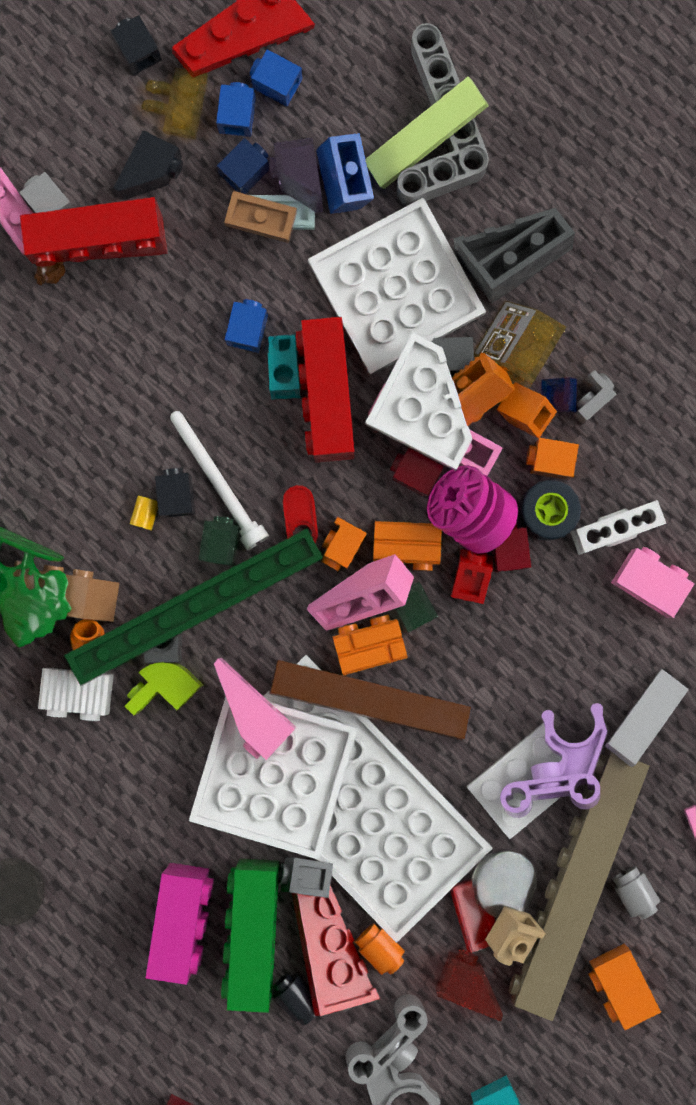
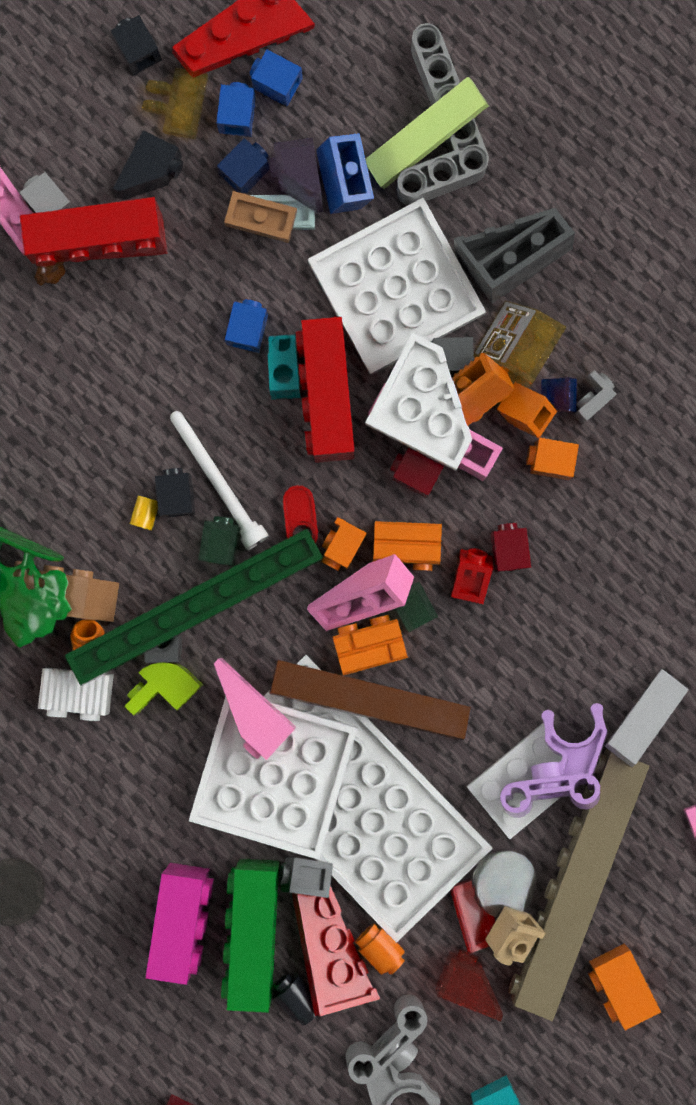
(472, 509): dark pink wheel -> none
(560, 509): black wheel -> none
(613, 538): white piece -> none
(636, 893): light grey brick -> none
(653, 582): bright pink brick -> none

